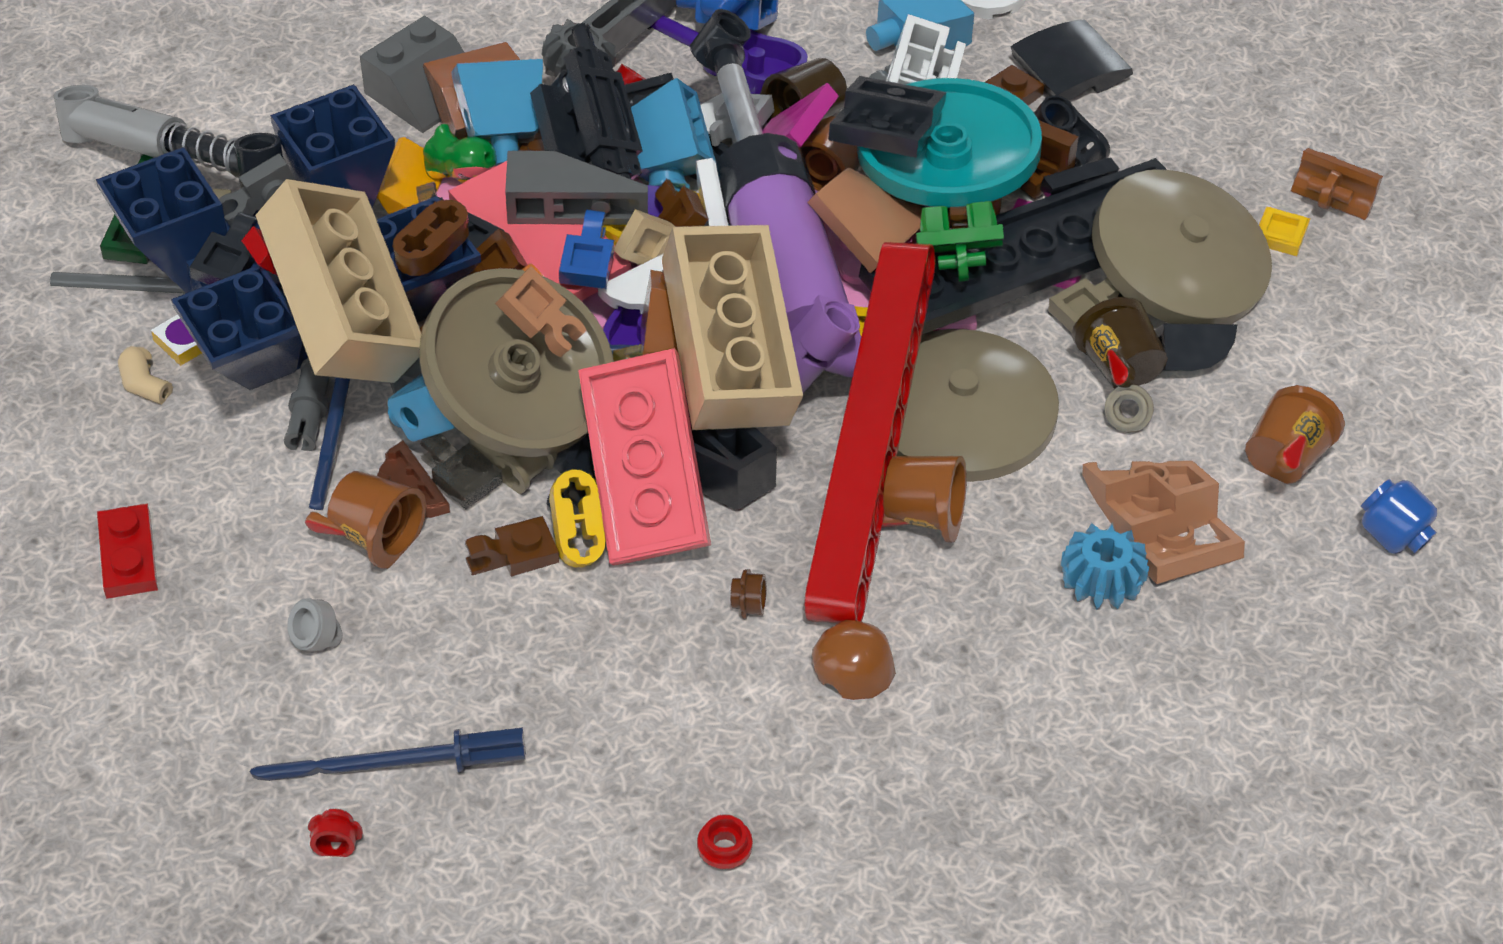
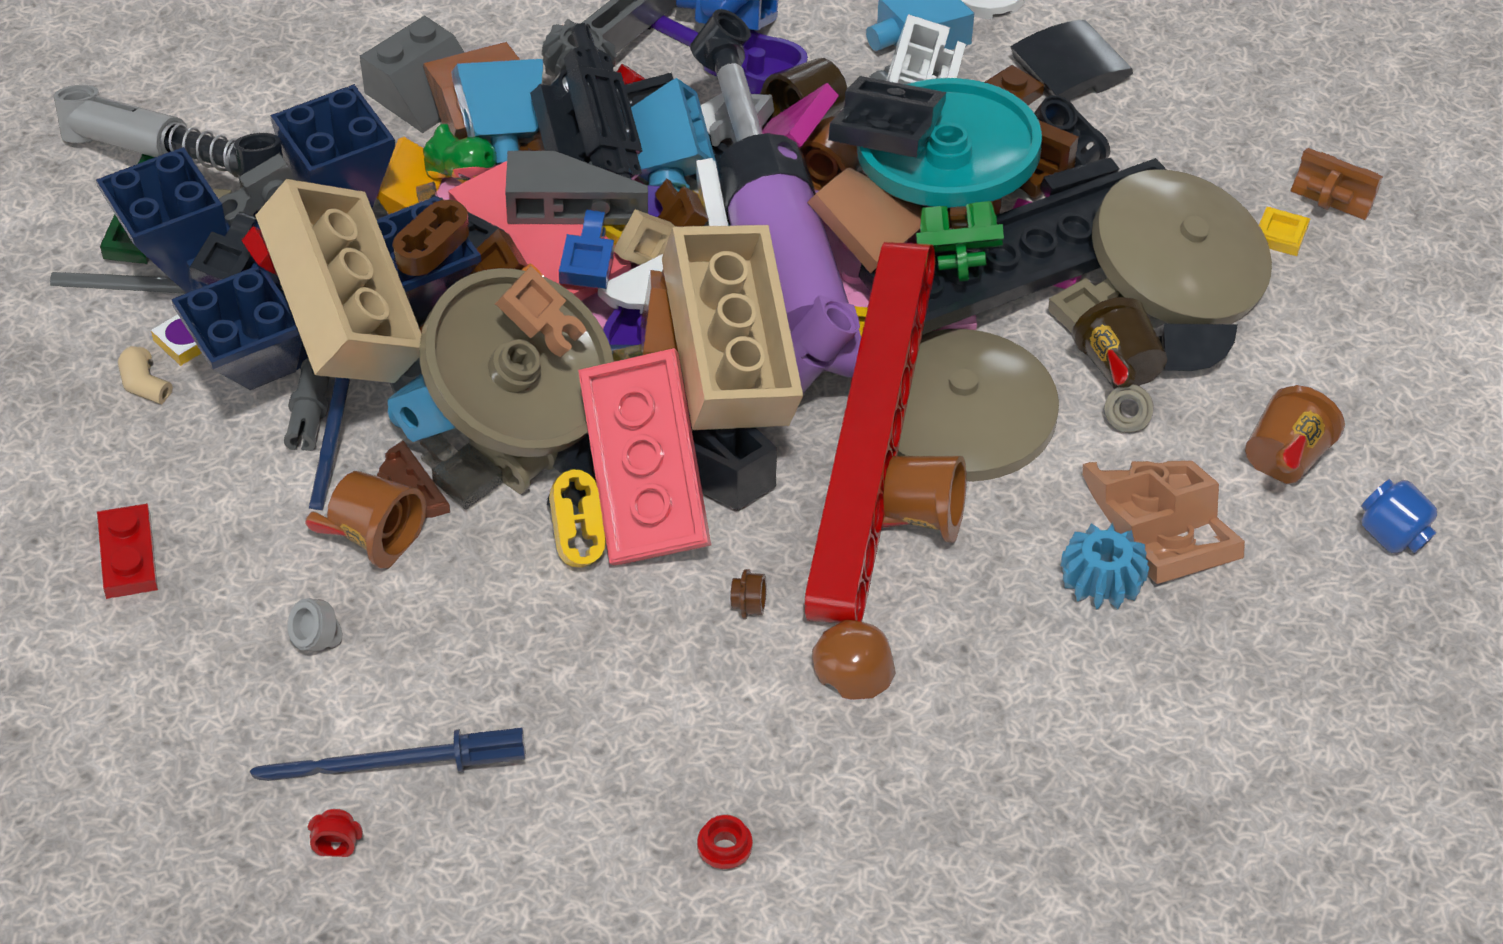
(517, 546): reddish brown plate -> none

